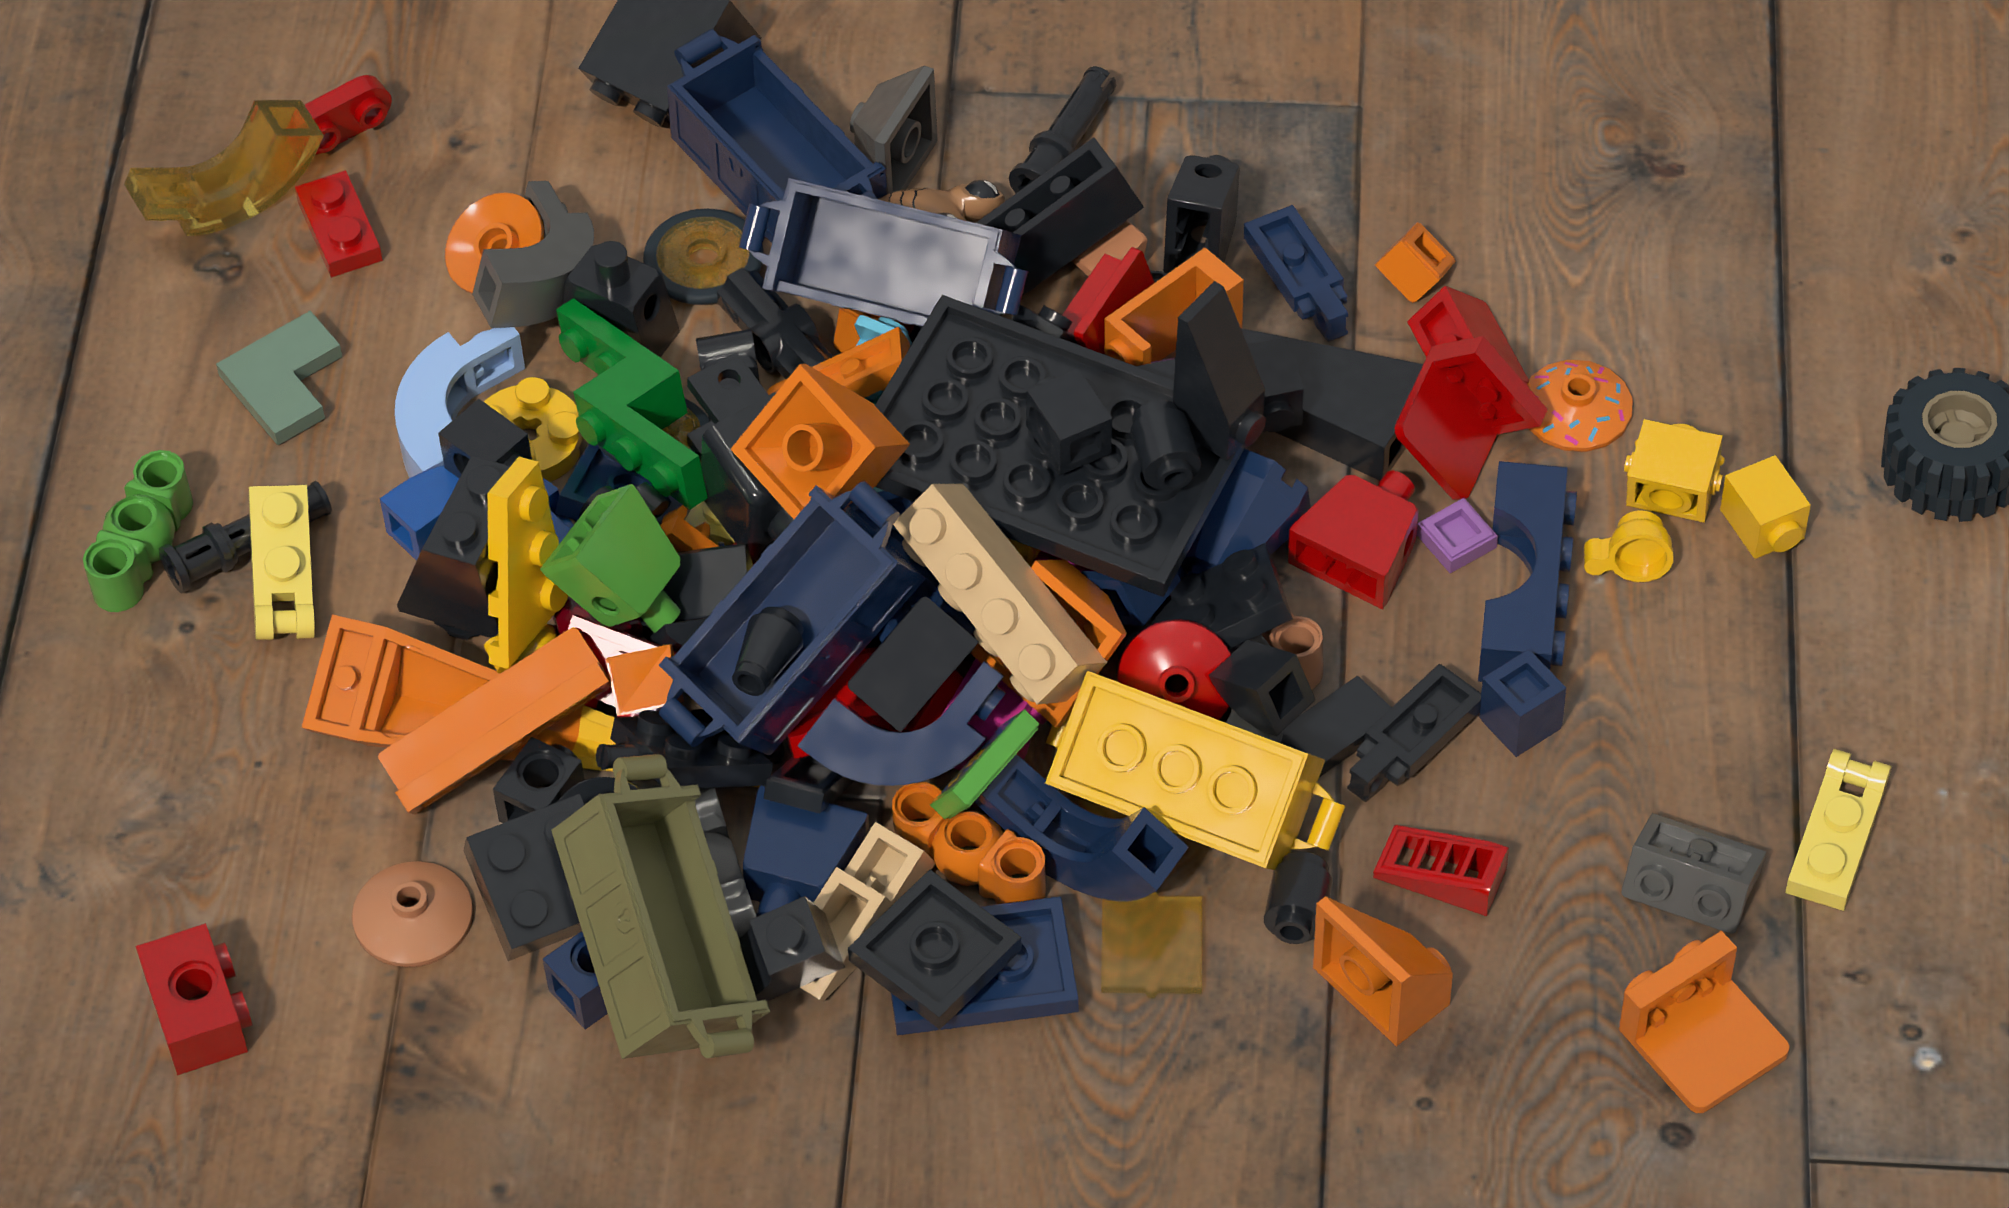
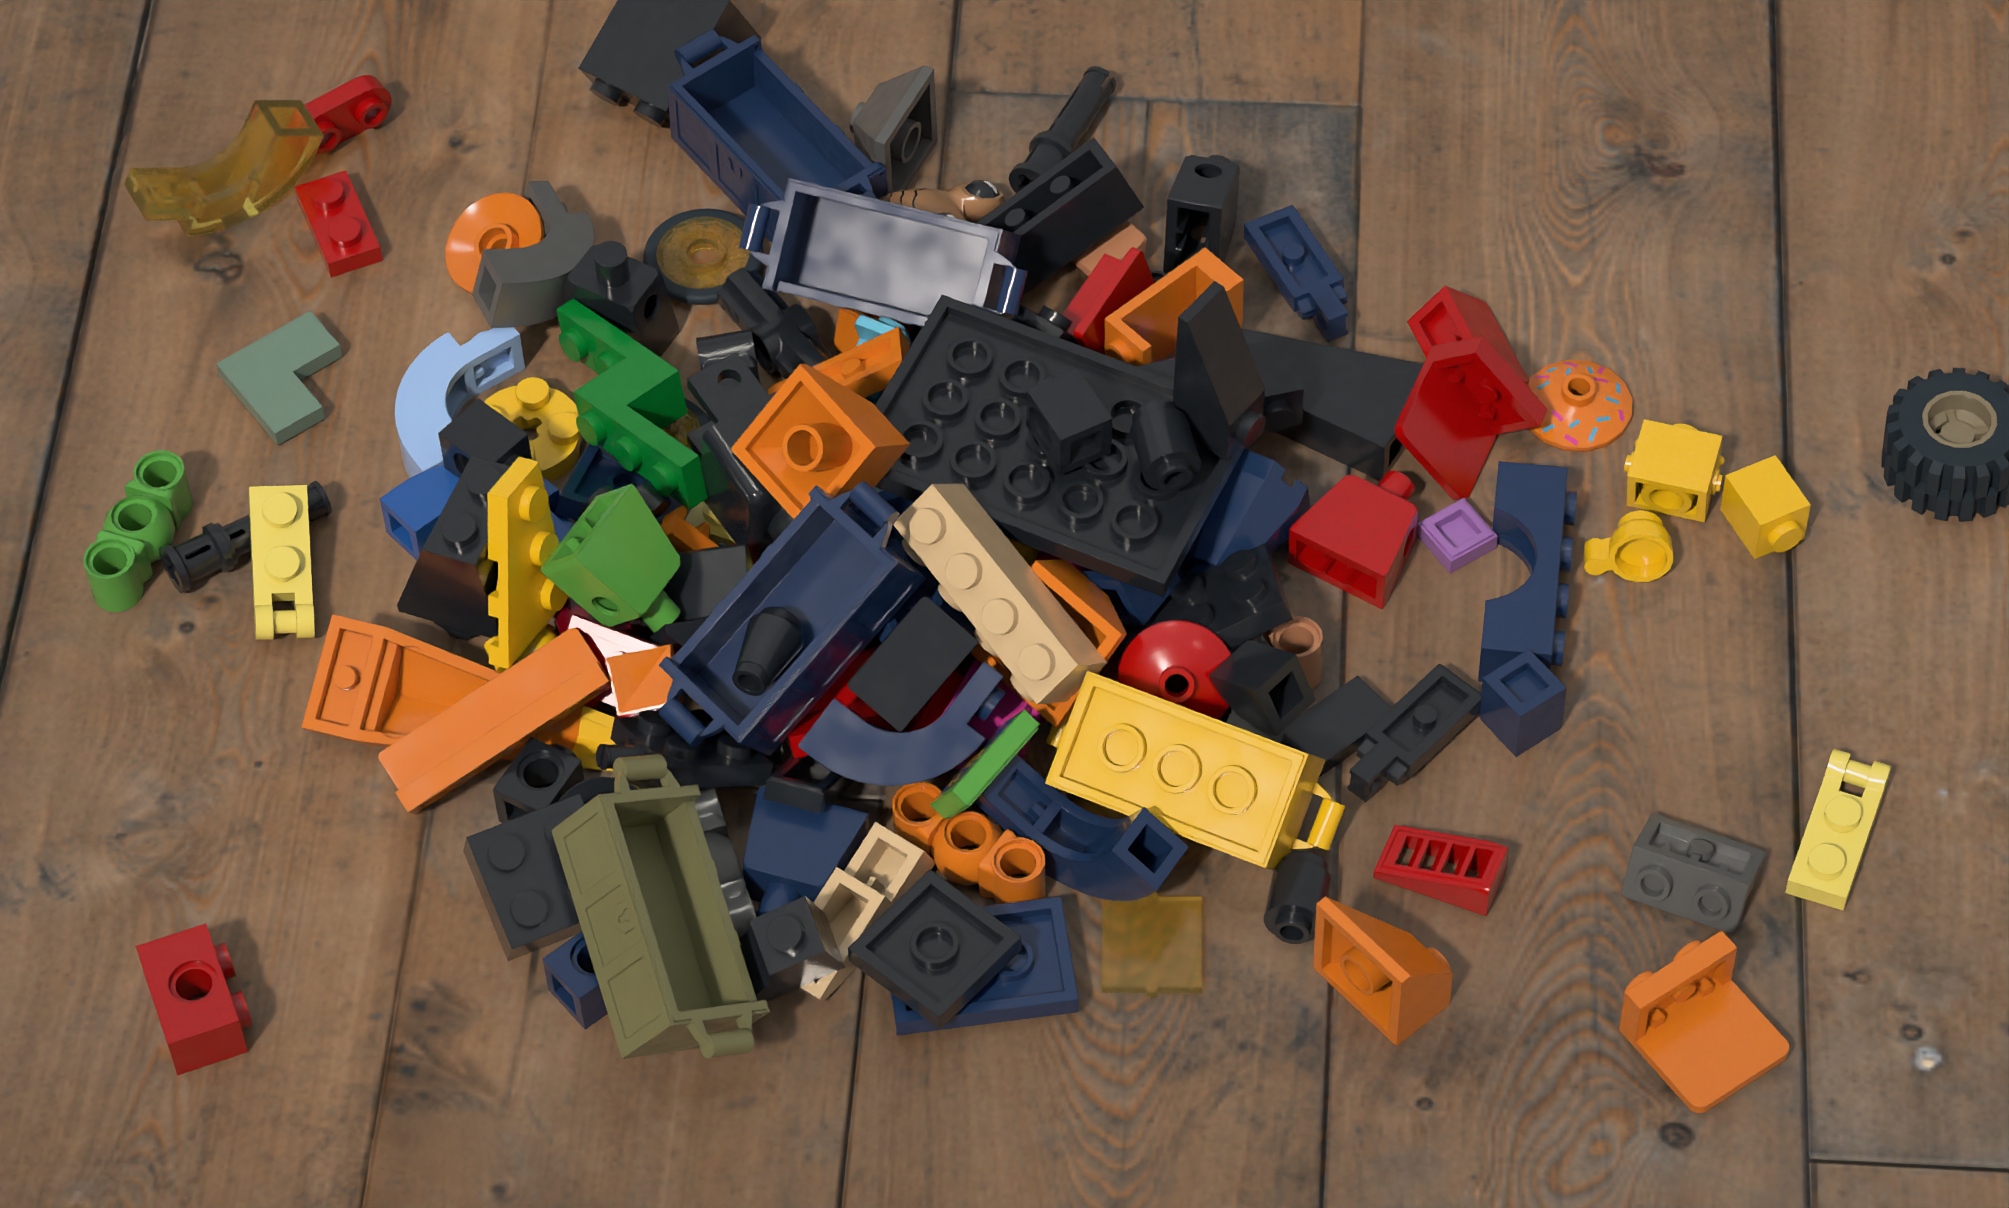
(414, 933): nougat dish -> none
(1415, 262): orange slope -> none

